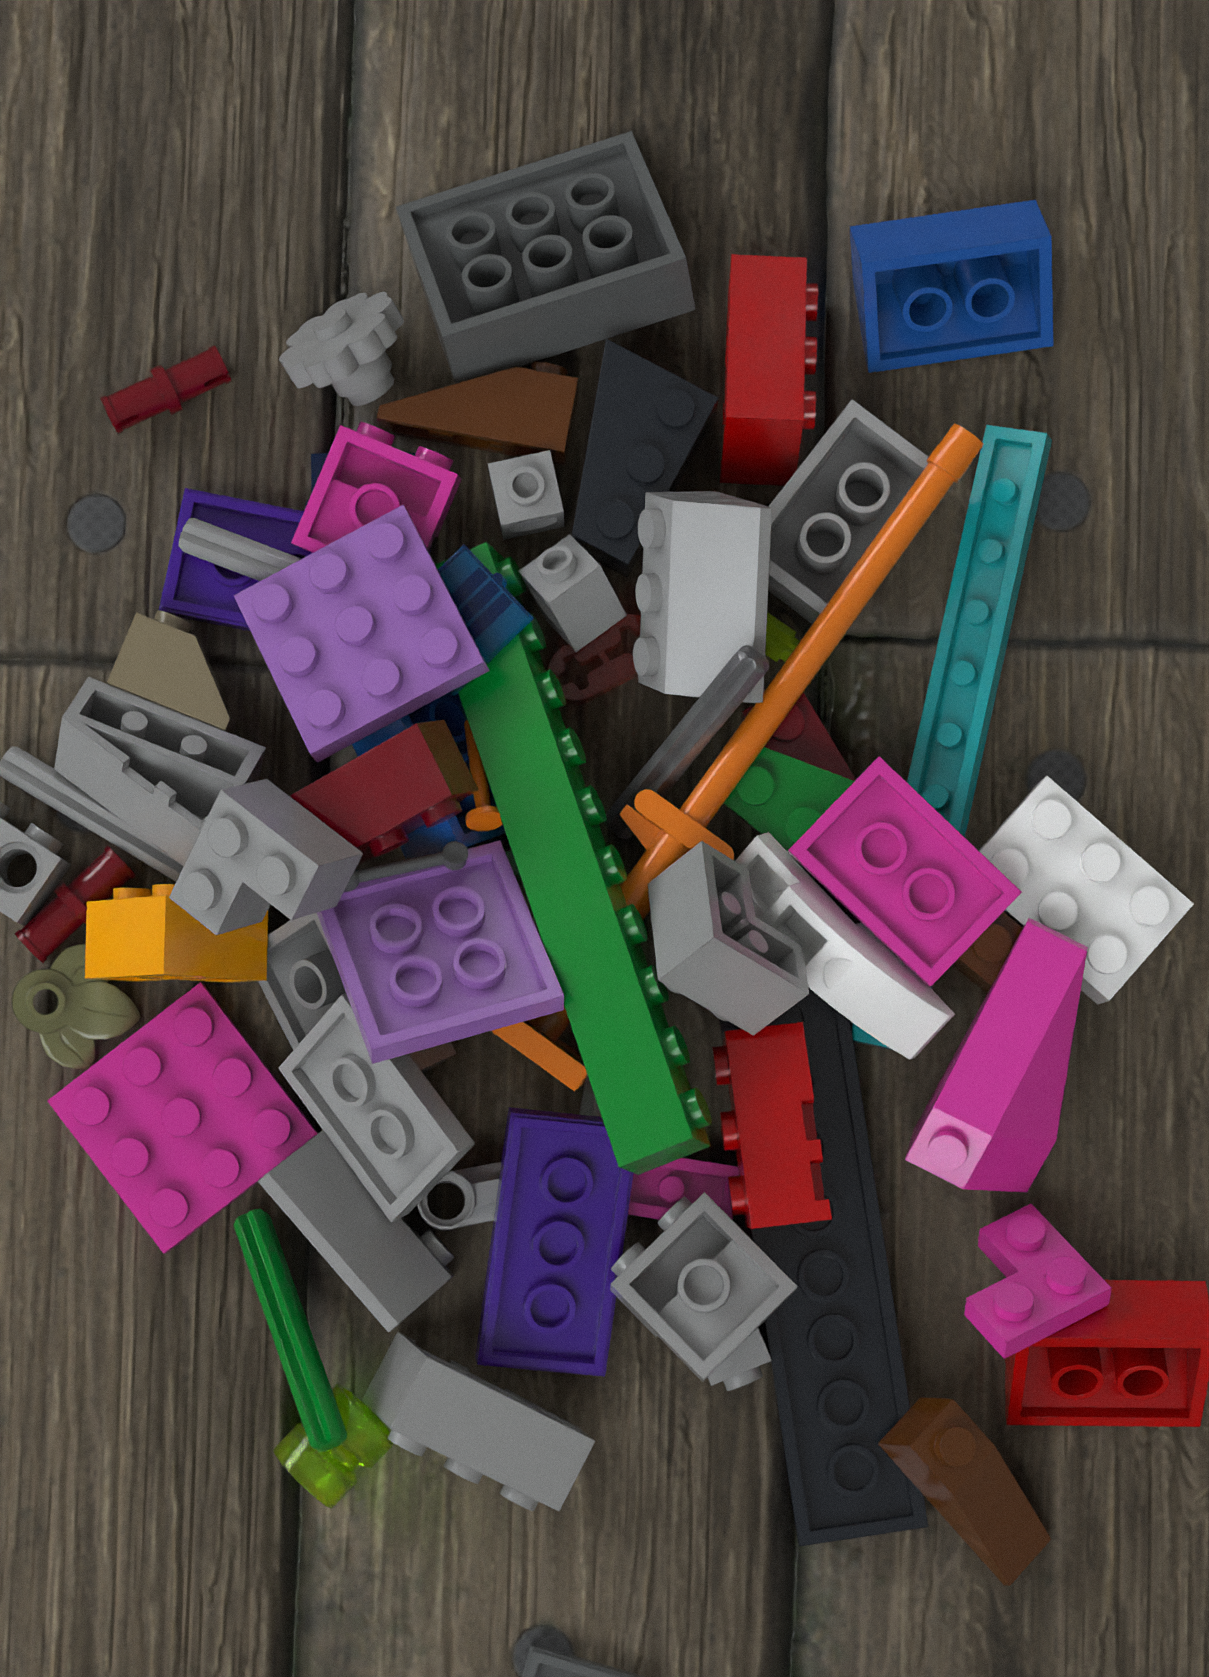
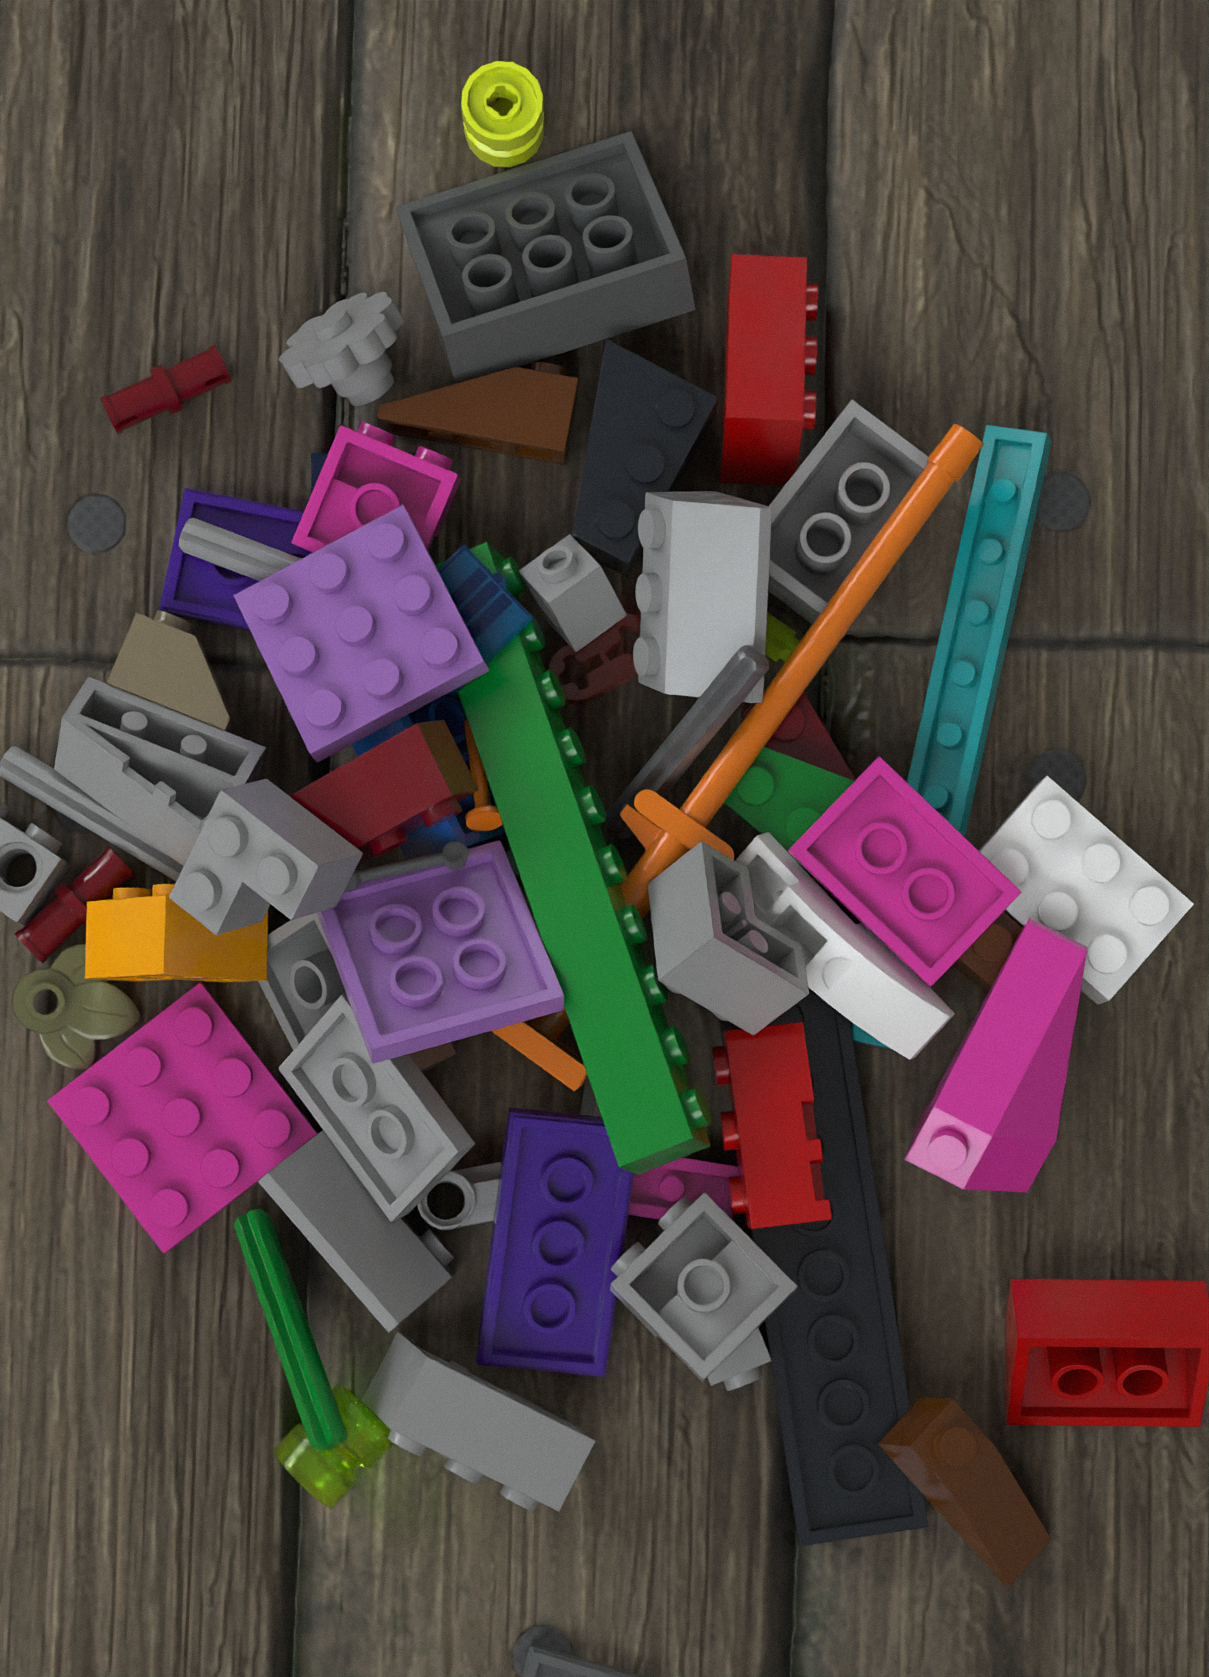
(503, 114): none -> neon yellow wheel
(526, 494): light grey brick -> none
(953, 285): blue slope -> none
(1044, 1284): dark pink plate -> none

